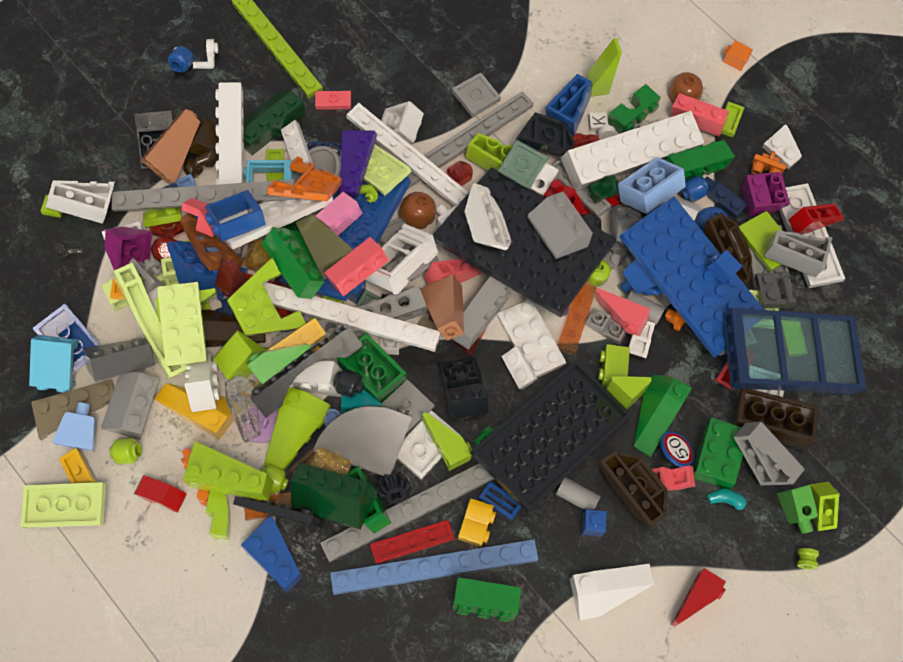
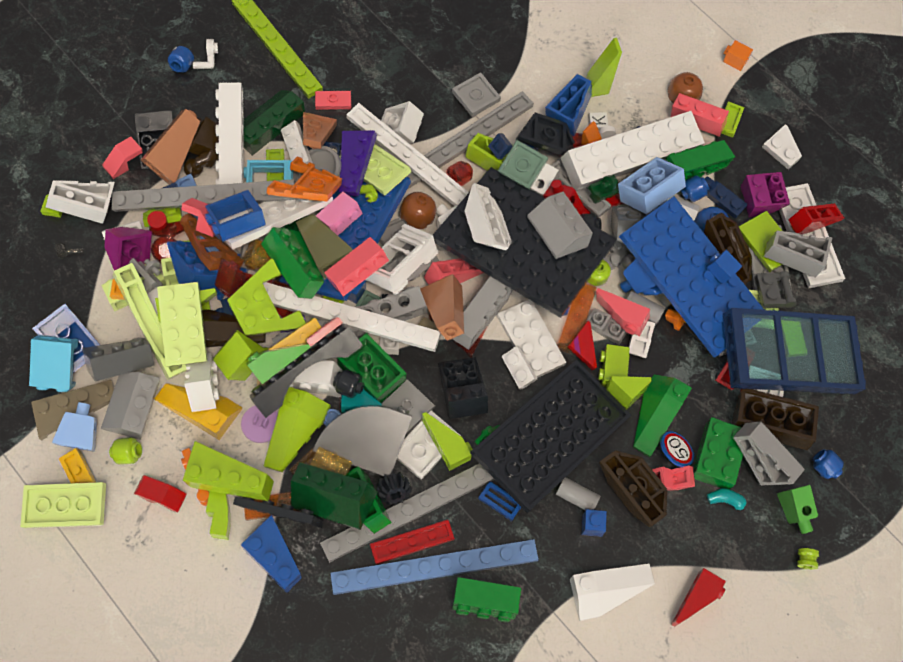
(117, 160): none -> coral slope
(157, 220): none -> red tile
(242, 407): clear slope -> none
(278, 476): lime head -> none
(317, 129): none -> nougat wing
(323, 331): none -> tile
(476, 522): yellow brick -> none
(500, 146): none -> dark blue tile
(583, 345): none -> red tile
(590, 134): none -> orange slope
(625, 119): green arch -> none
(767, 163): orange hips -> none
(827, 505): lime slope -> none
(828, 464): none -> blue head

